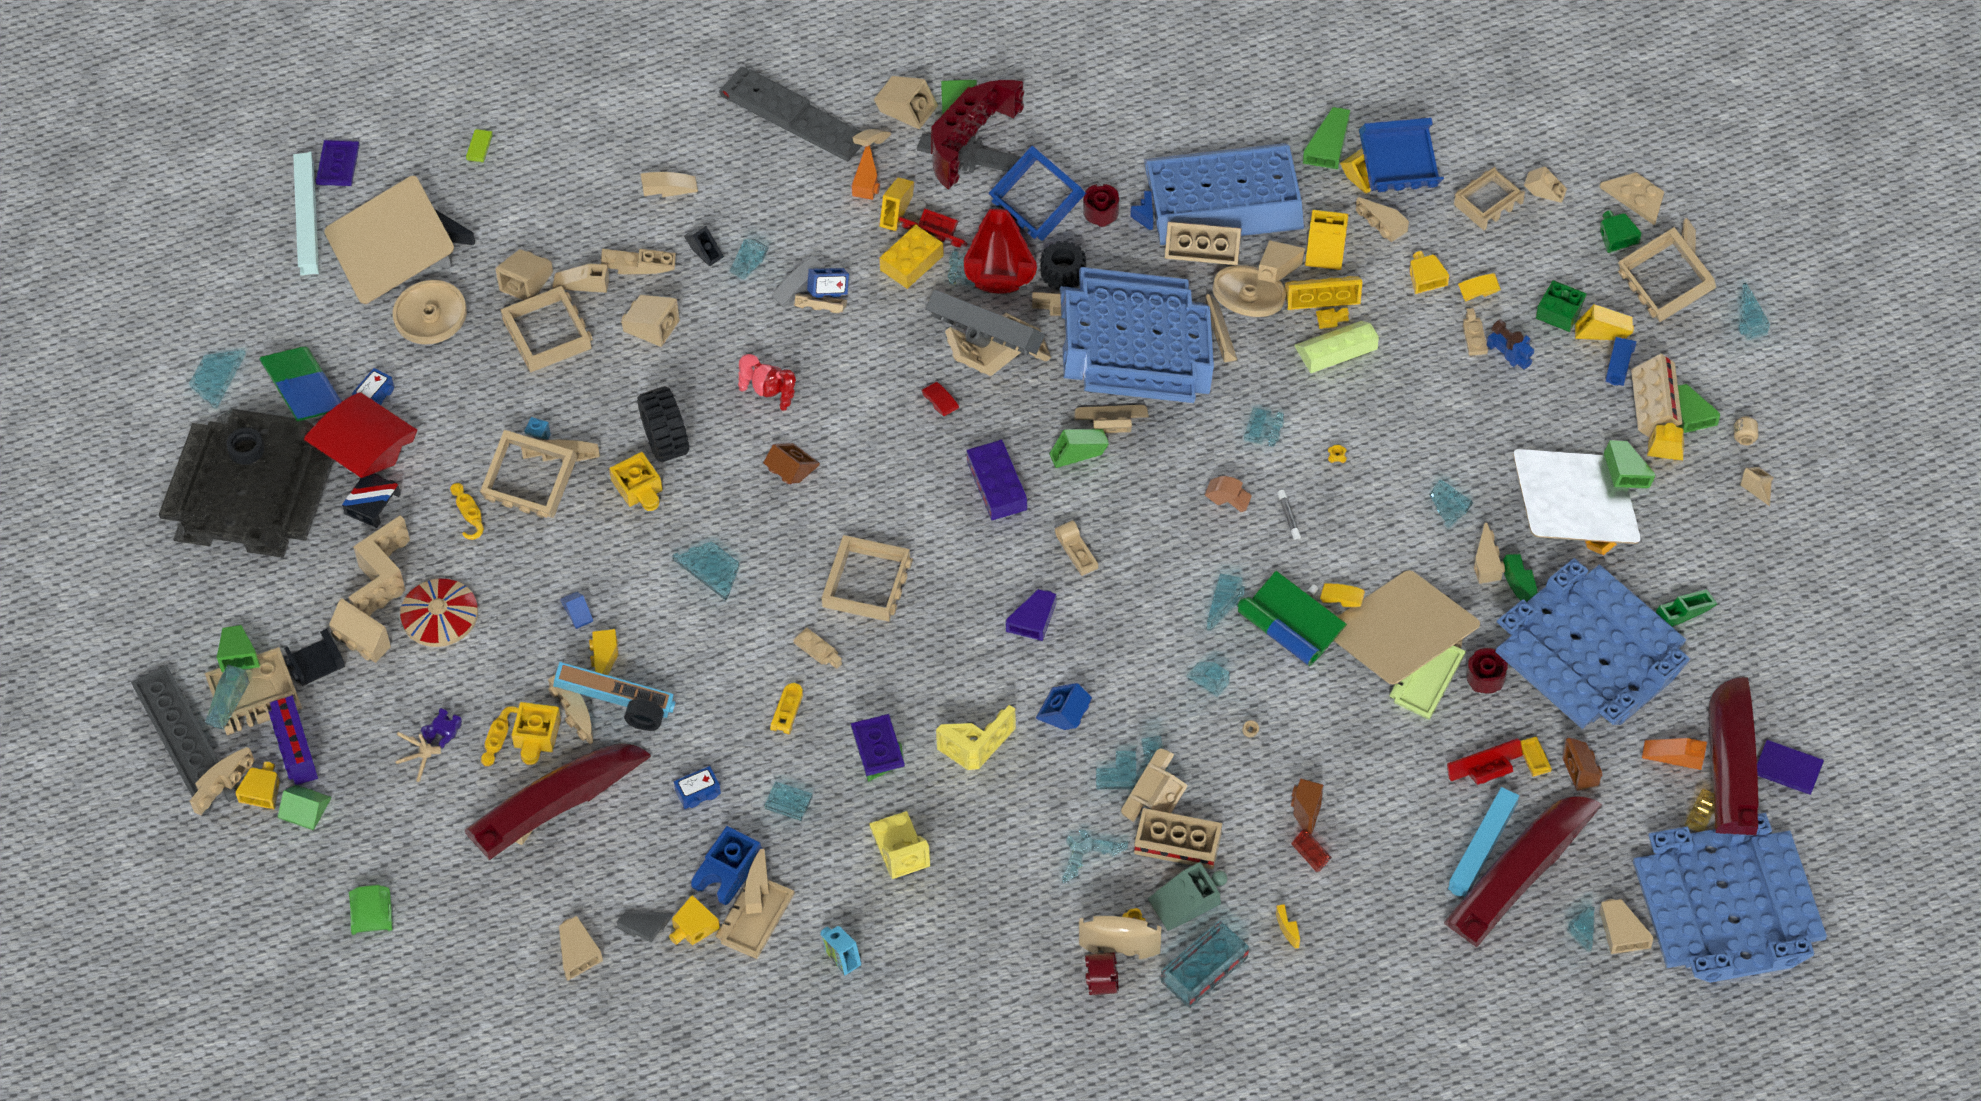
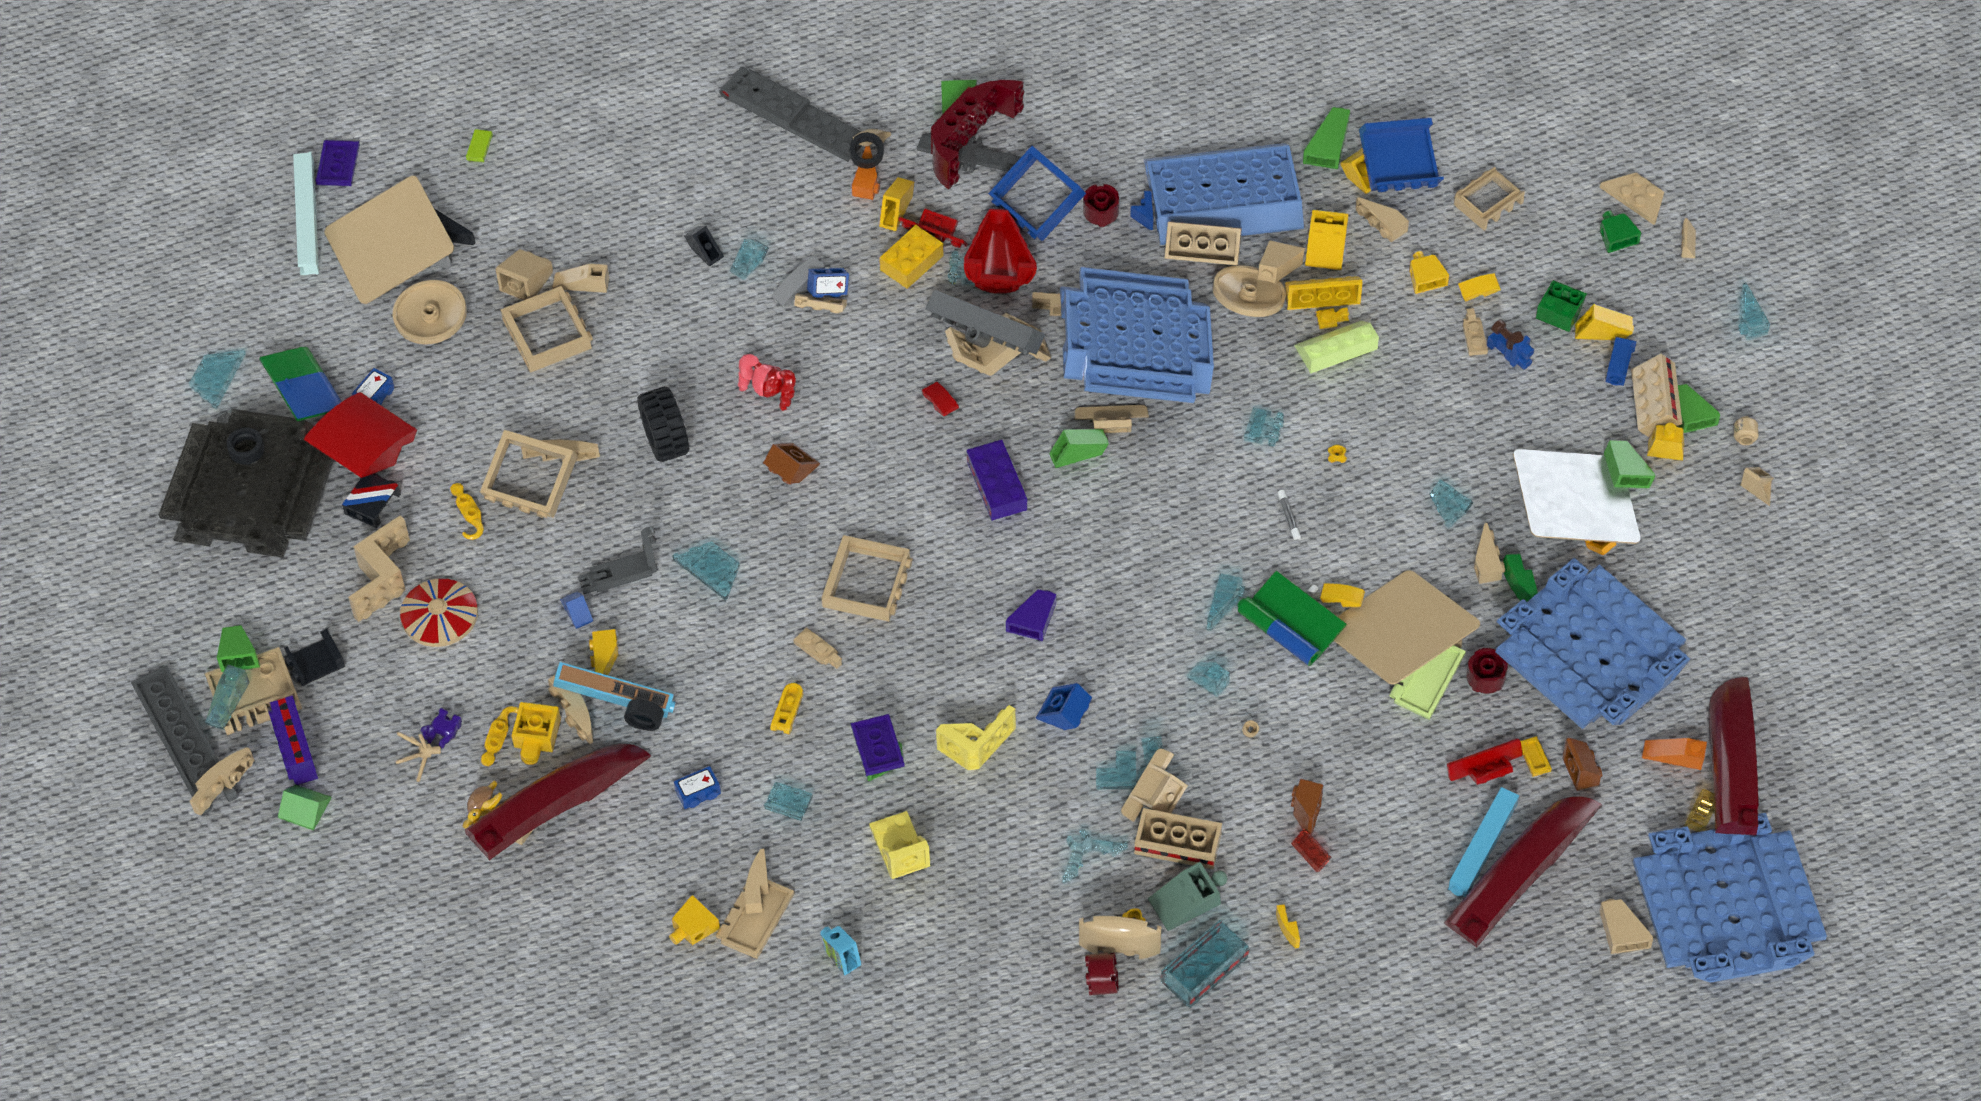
(259, 787): yellow torso -> none
(359, 631): tan slope -> none
(370, 909): bright green slope -> none
(481, 803): none -> animal
(538, 428): dark azure bracket -> none
(577, 948): tan slope -> none
(622, 570): none -> dark grey hinge
(637, 481): yellow brick -> none
(638, 263): tan slope -> none
(643, 923): dark grey slope -> none
(651, 318): tan slope -> none
(668, 183): tan slope -> none
(727, 864): blue brick -> none
(866, 137): none -> black tyre
(906, 100): tan slope -> none
(1058, 254): black tyre -> none
(1076, 549): tan plate -> none
(1220, 330): tan slope -> none
(1229, 490): nougat brick -> none
(1545, 185): tan slope -> none
(1582, 928): clear light blue slope -> none
(1651, 249): tan window -> none
(1686, 607): green slope -> none
(1789, 767): dark purple tile -> none

